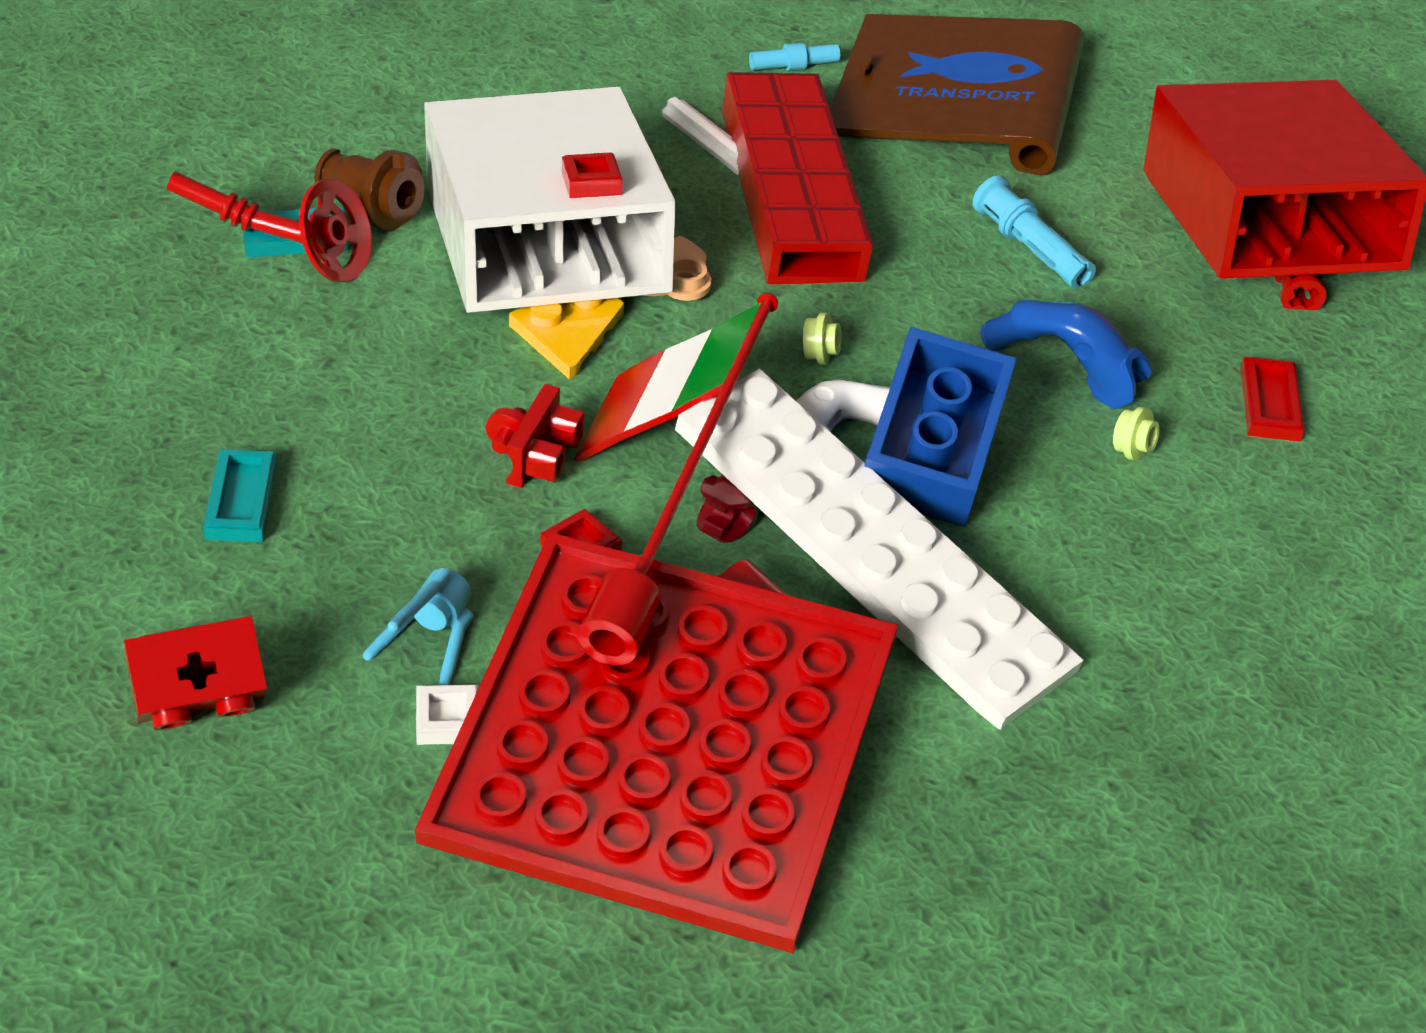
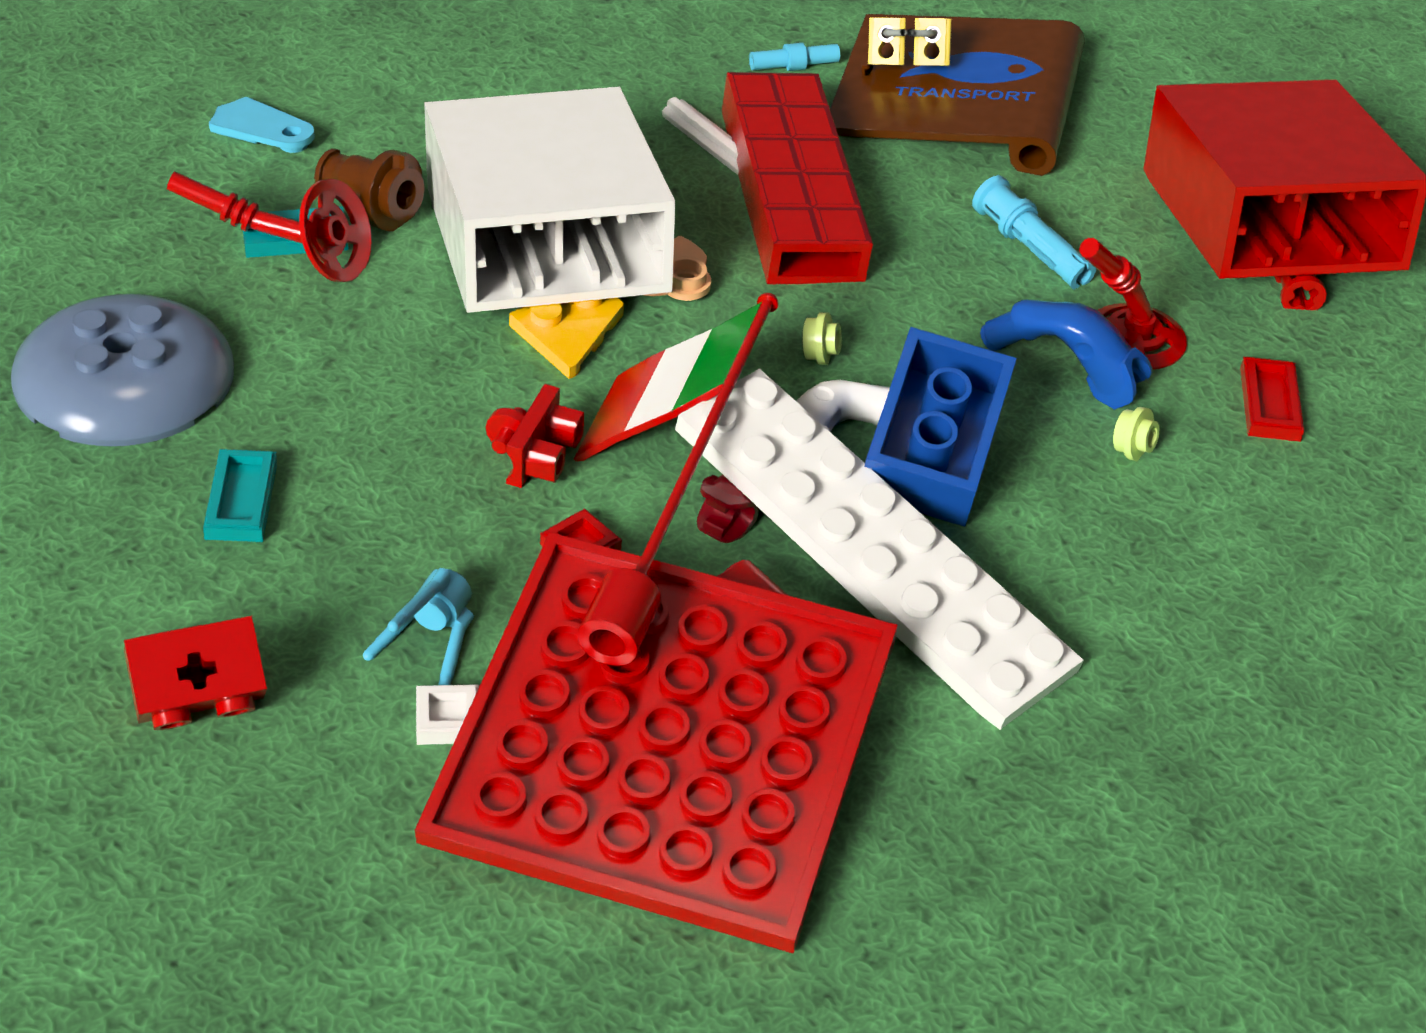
(122, 370): none -> sand blue brick
(260, 123): none -> medium azure piece
(591, 175): red tile -> none
(925, 32): none -> light yellow piece
(1139, 316): none -> red dish

